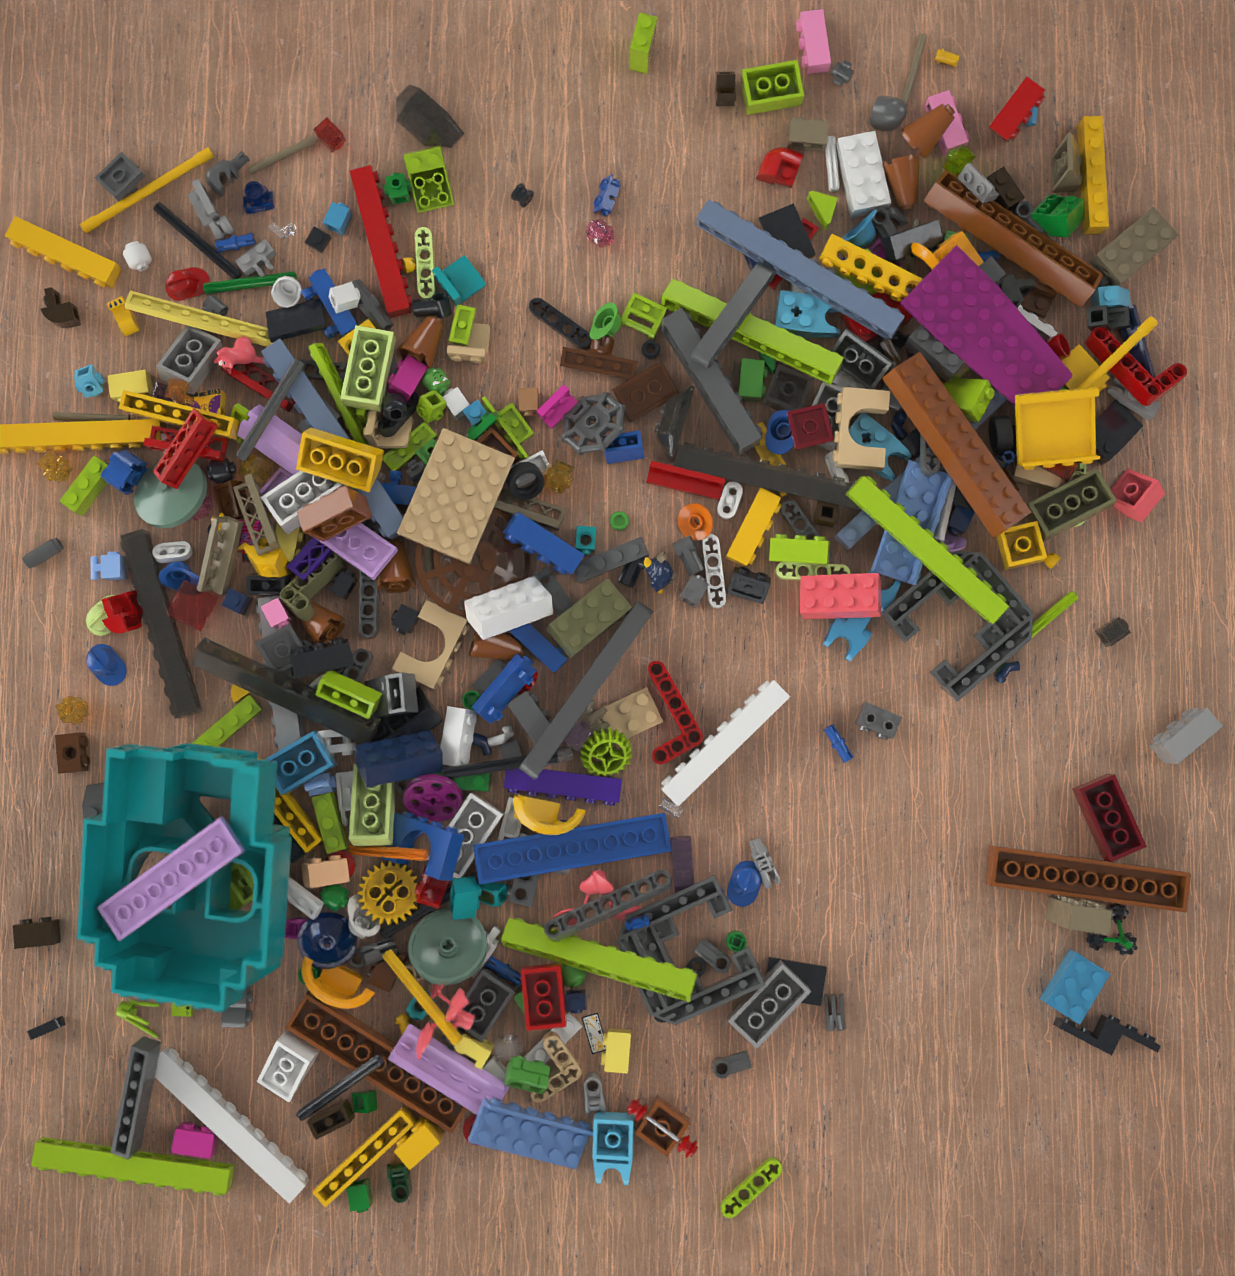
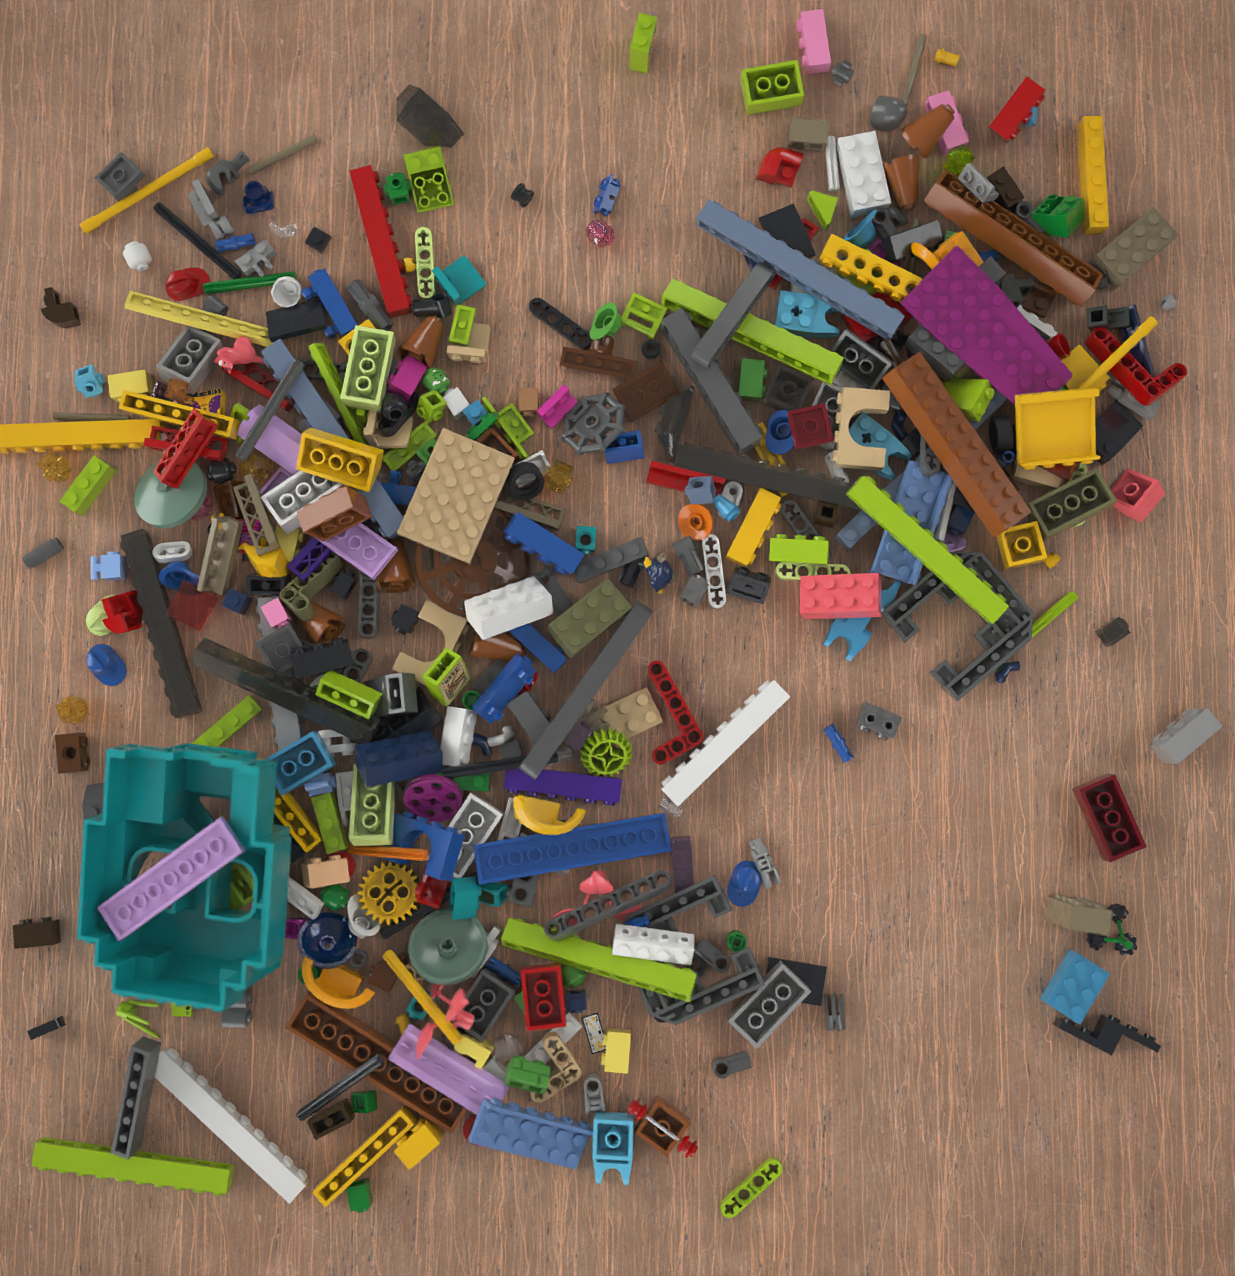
(63, 252): yellow brick -> none
(124, 317): yellow leg -> none
(124, 471): blue brick -> none
(194, 1140): dark pink brick -> none
(238, 693): yellow tile -> none
(287, 1065): white slope -> none
(329, 135): clear red brick -> none
(338, 218): dark azure brick -> none
(344, 297): white brick -> none
(374, 951): dark grey arm -> none
(399, 1177): dark green piece -> none
(446, 677): none -> lime brick
(619, 521): bright green tile -> none
(653, 944): none -> white brick
(700, 490): none -> sand blue brick
(725, 89): dark brown brick -> none
(726, 508): none -> dark azure cone
(769, 363): green slope -> none
(1066, 166): dark tan slope -> none
(1088, 878): dark orange brick -> none
(1111, 296): medium azure slope -> none
(1168, 303): none -> light grey hinge

